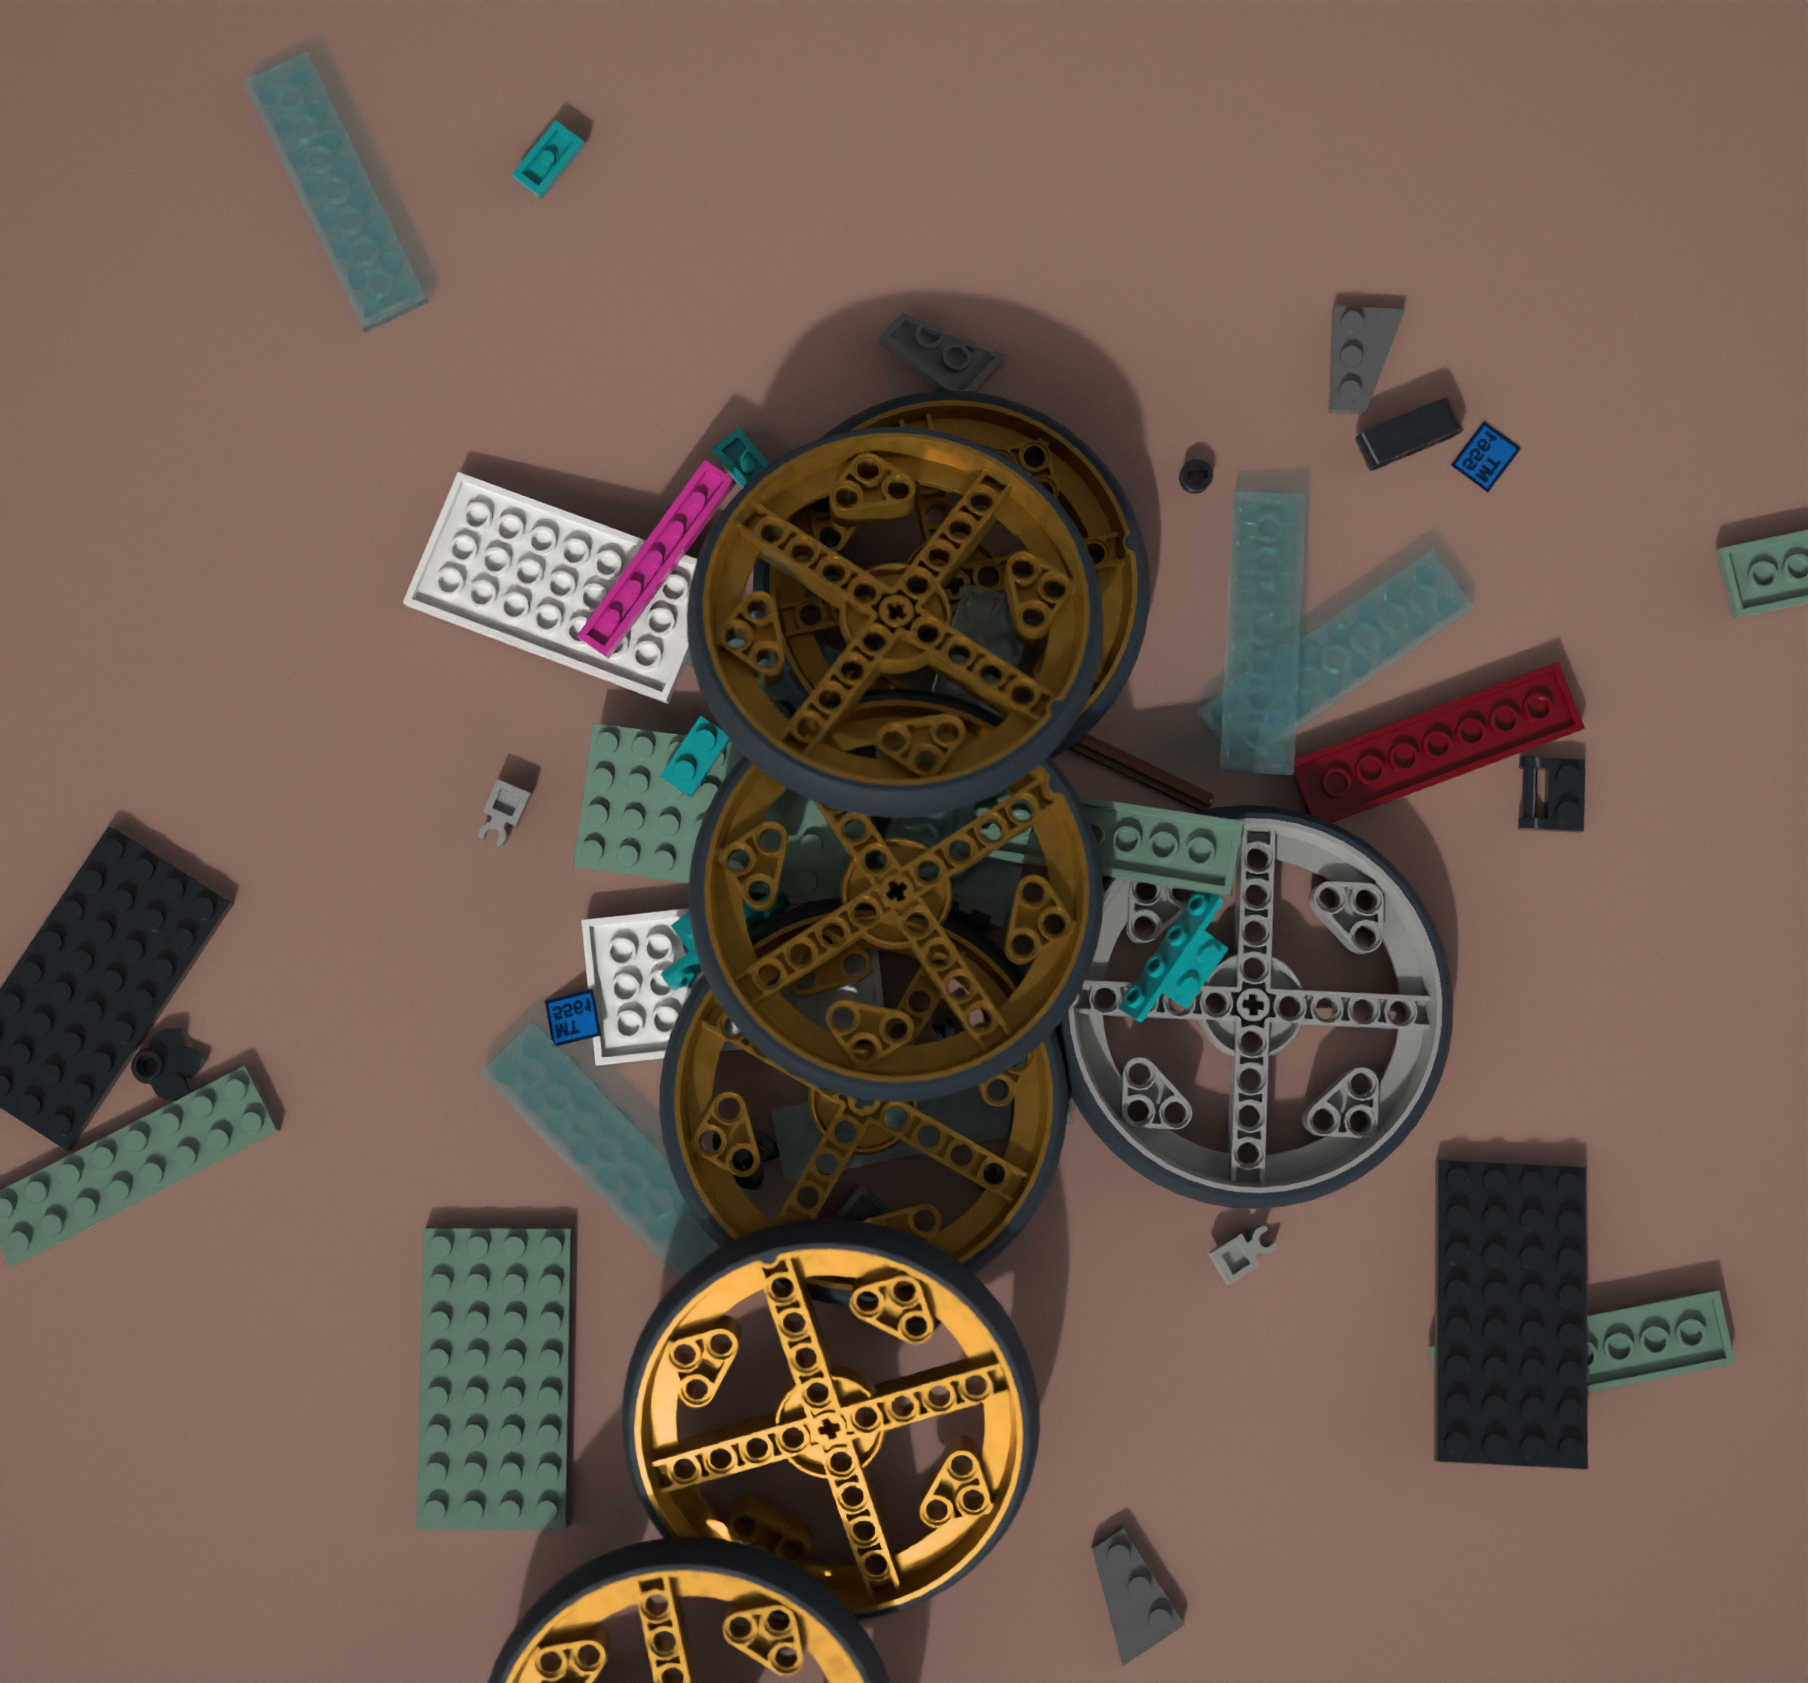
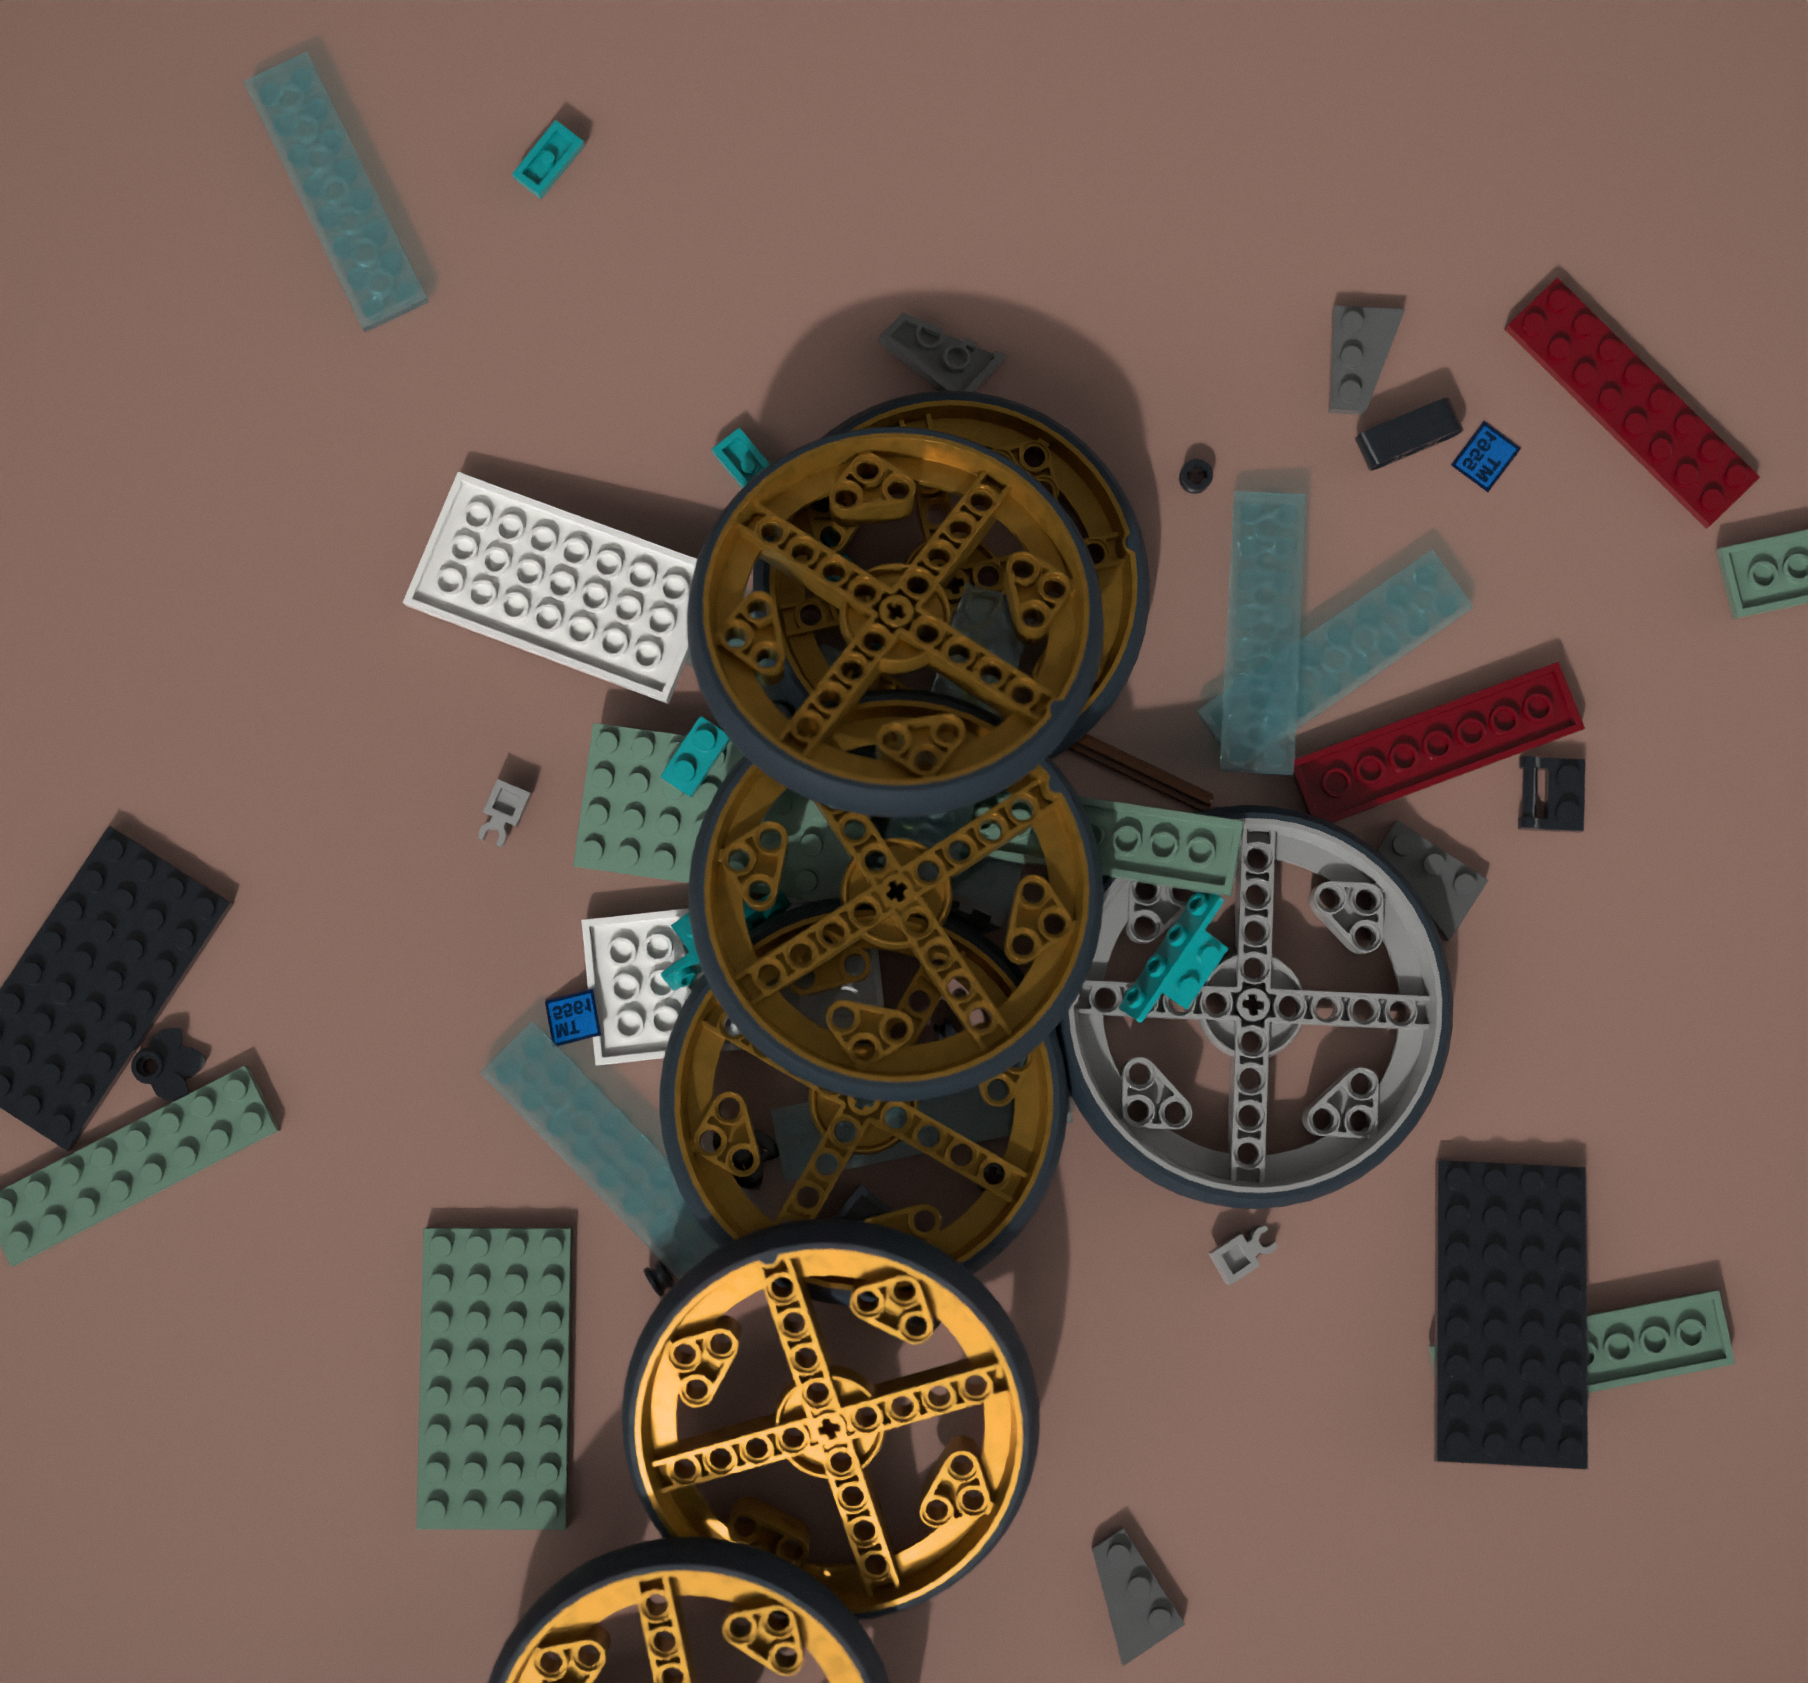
(656, 559): dark pink plate -> none
(659, 1278): none -> black bush
(1438, 878): none -> dark grey wing
(1632, 403): none -> dark red plate

